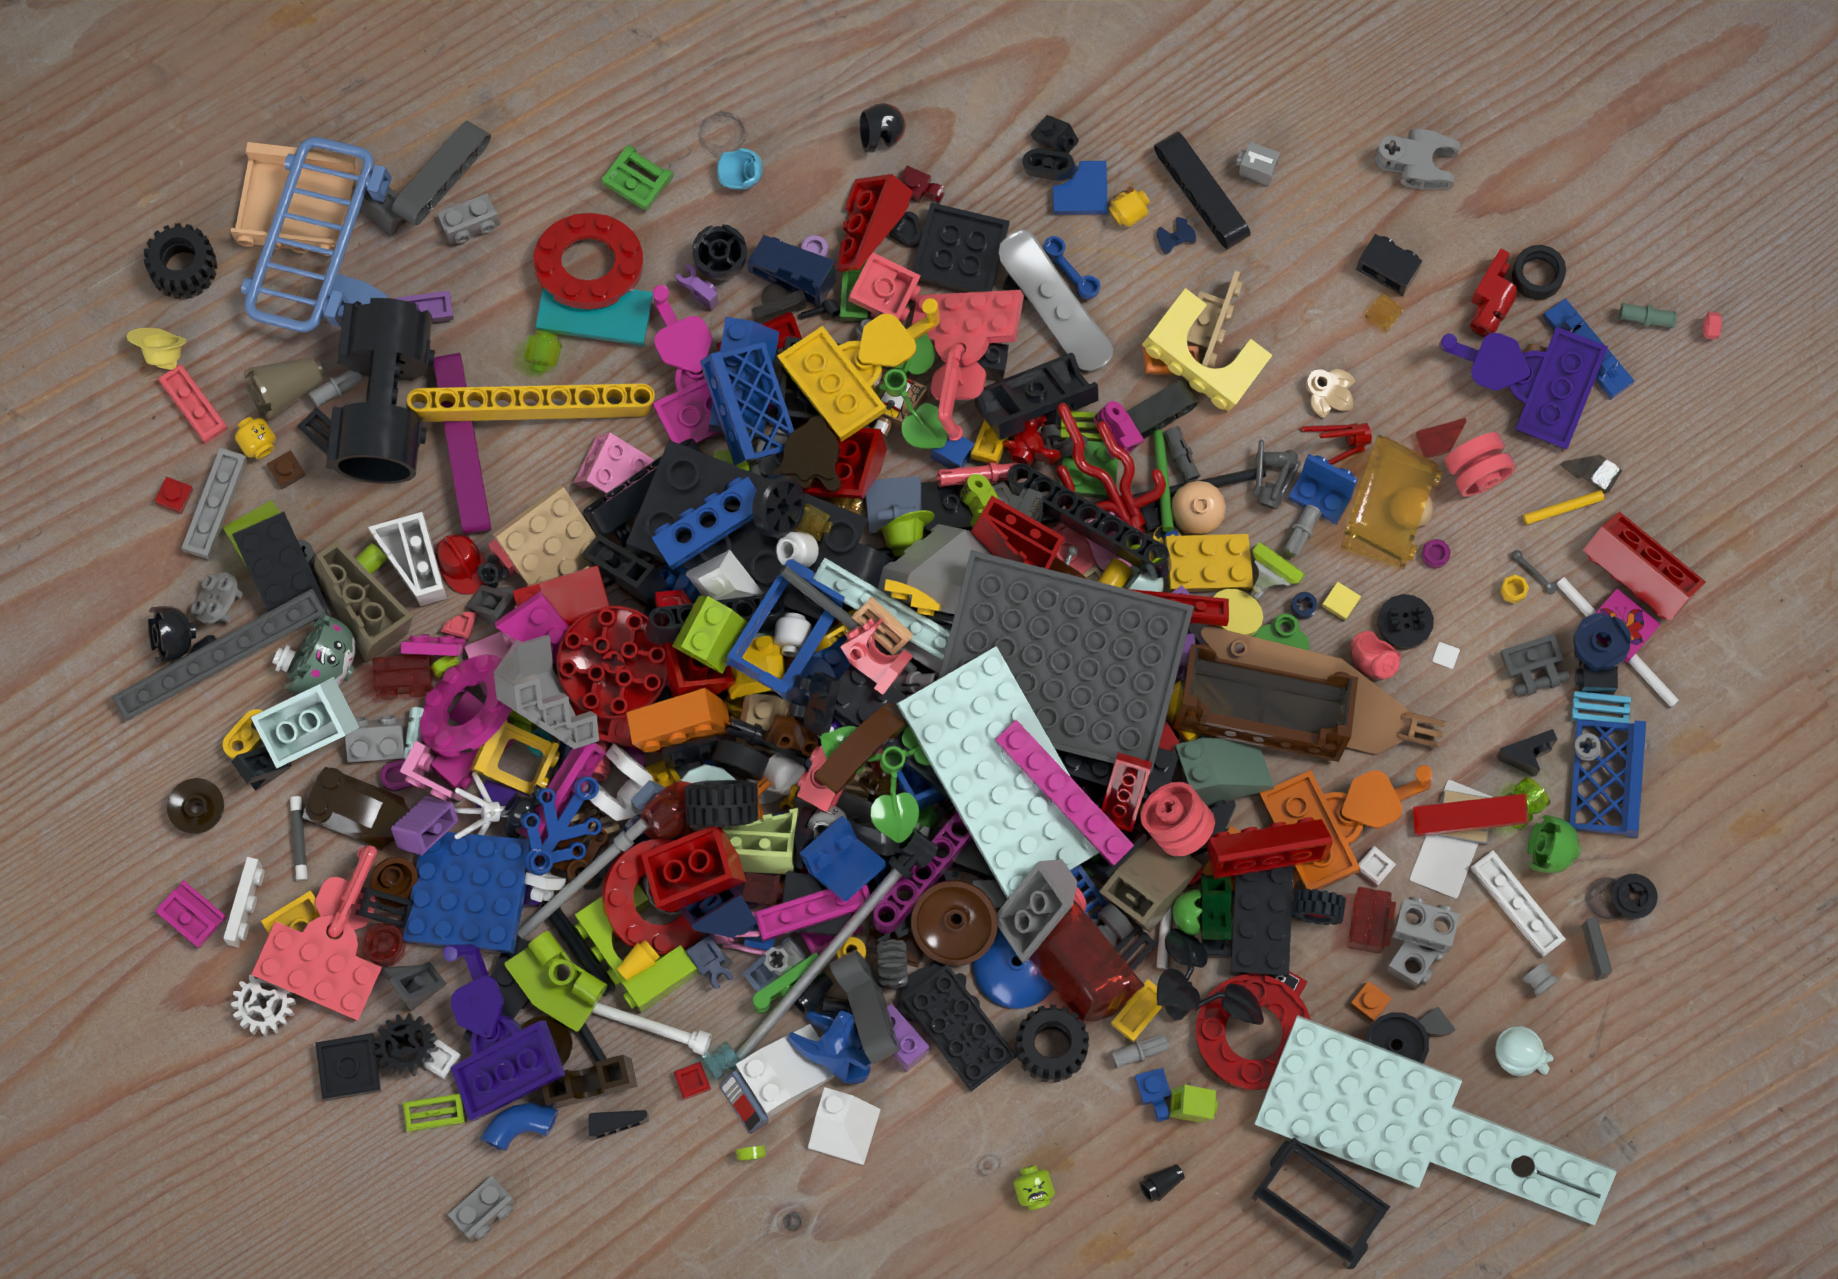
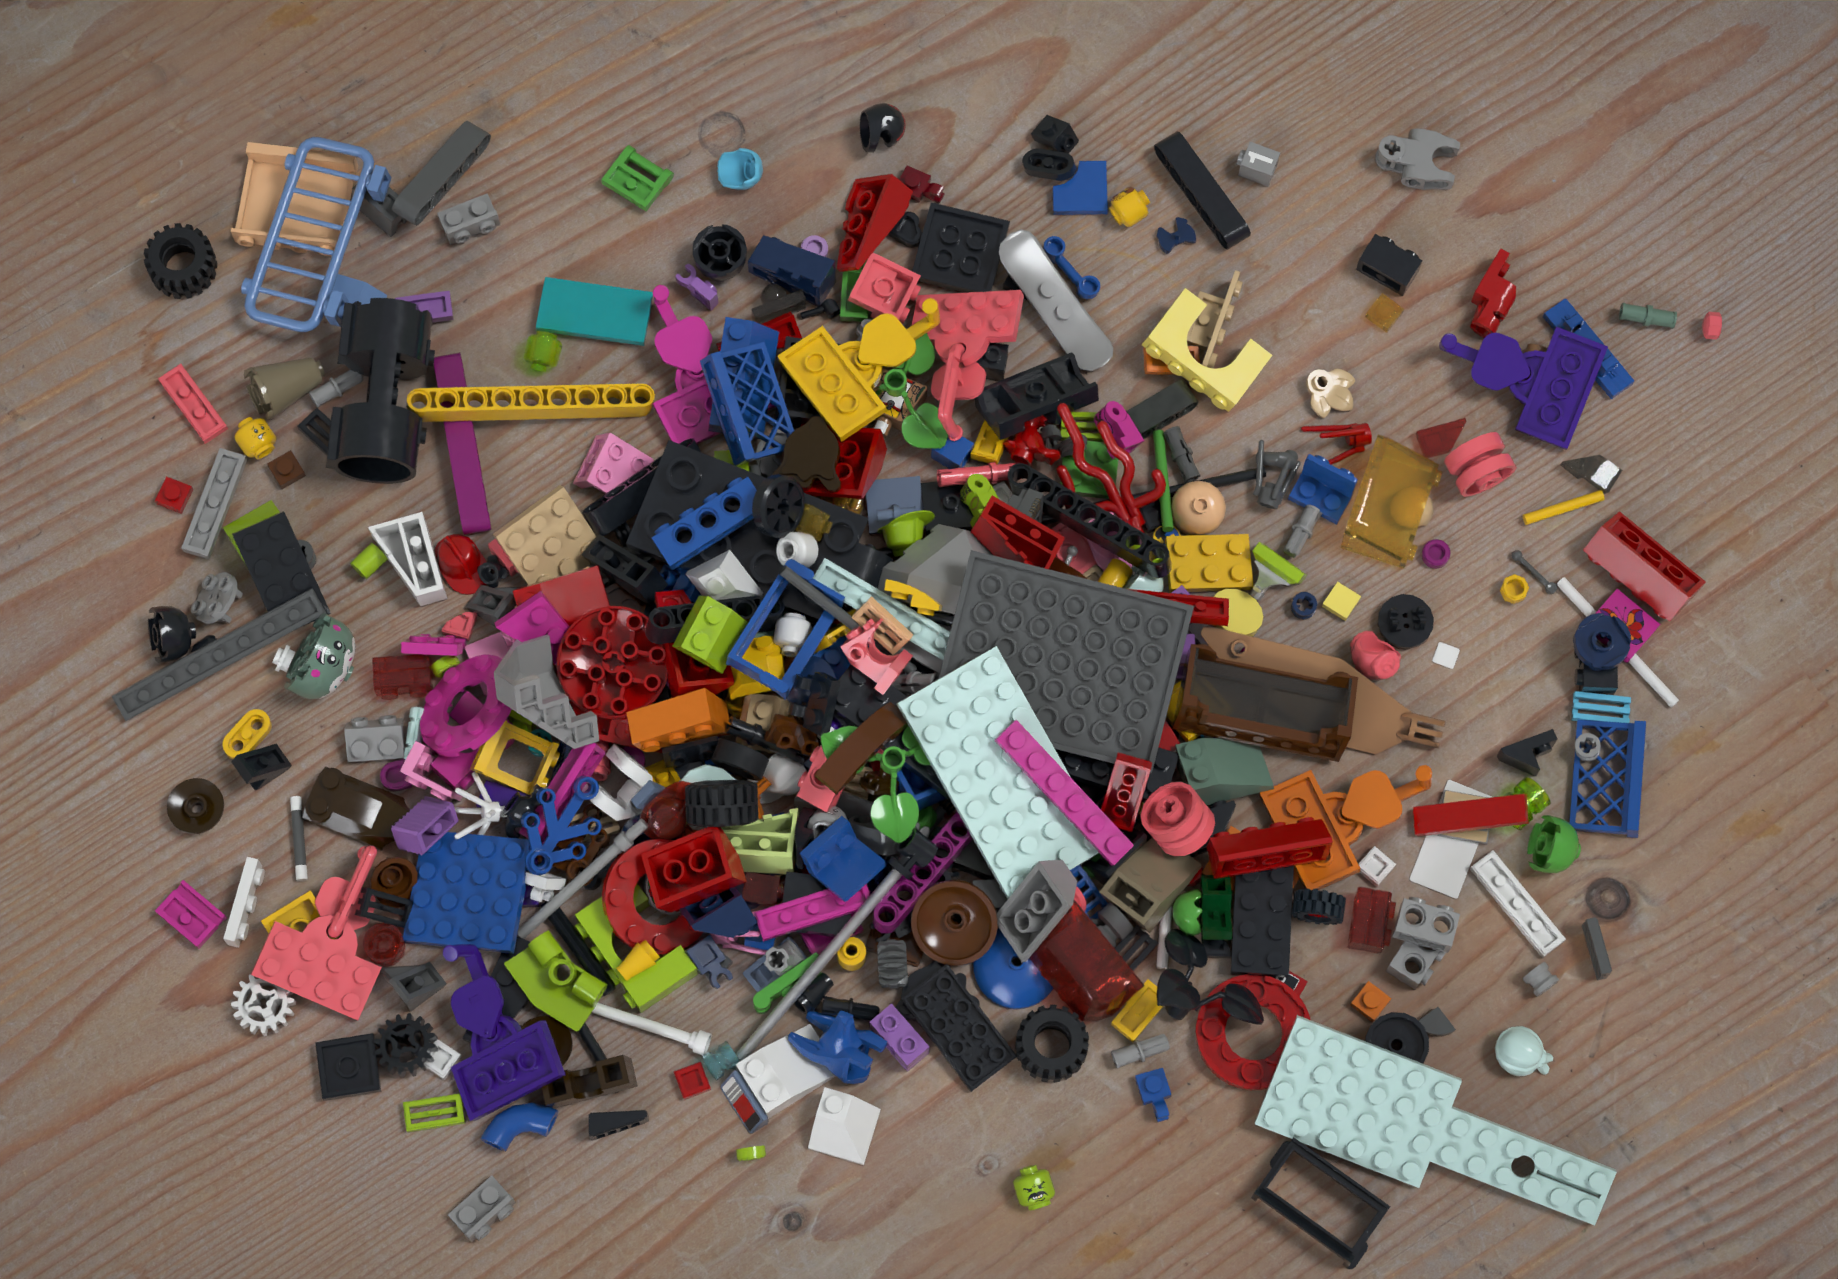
(158, 346): light yellow piece -> none
(305, 722): light aqua brick -> none
(360, 601): dark tan wedge -> none
(594, 292): red plate -> none
(789, 800): yellow hand -> none
(867, 1006): dark grey beam -> none
(1160, 1183): black cone -> none
(1193, 1103): lime brick -> none
(1292, 638): bright green plate -> none
(1533, 656): dark grey plate -> none
(1543, 253): black tyre -> none
(1638, 884): black gear -> none

